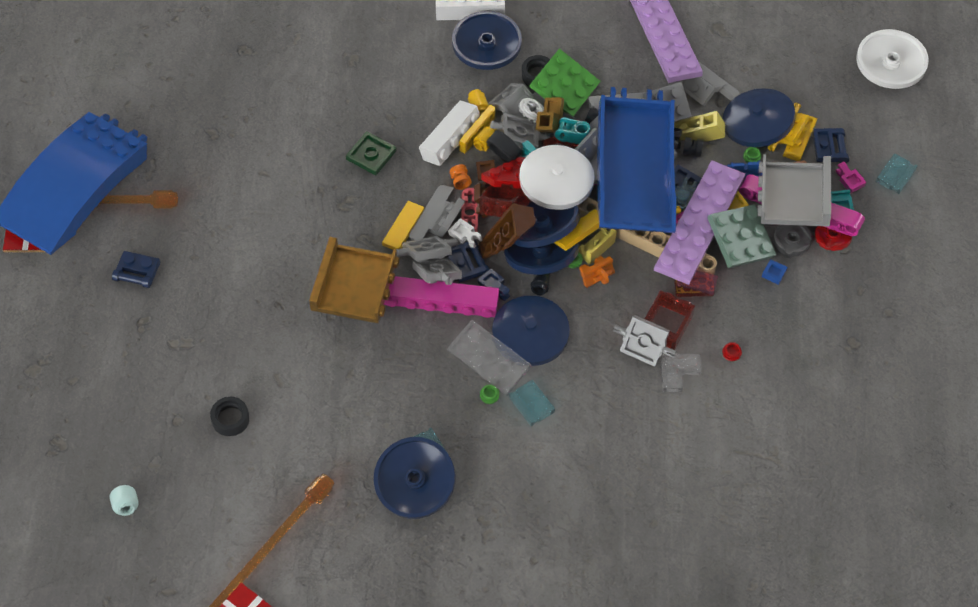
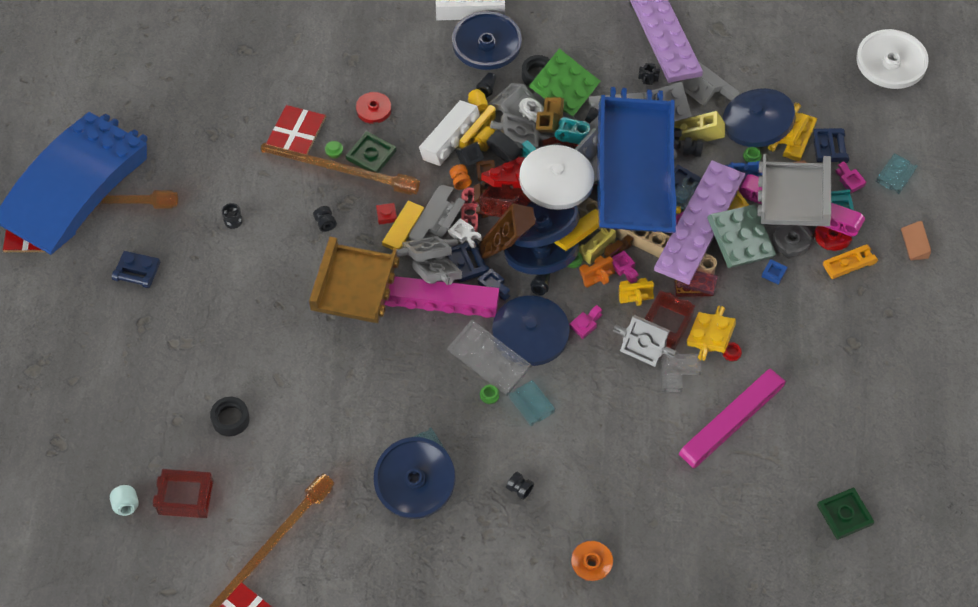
(179, 509): none -> clear red window
(232, 216): none -> black wheel
(295, 136): none -> flag
(324, 217): none -> black wheel
(334, 149): none -> bright green plate
(370, 114): none -> plate
(386, 213): none -> red plate
(469, 154): none -> black panel
(487, 84): none -> black cone
(520, 485): none -> black wheel
(585, 324): none -> dark pink plate
(594, 552): none -> orange dish
(617, 247): none -> reddish brown plate
(624, 265): none -> dark pink plate
(636, 291): none -> yellow hips
(649, 73): none -> black gear
(711, 332): none -> yellow plate
(731, 418): none -> dark pink beam
(845, 513): none -> dark green plate
(849, 261): none -> light orange plate
(916, 241): none -> nougat slope

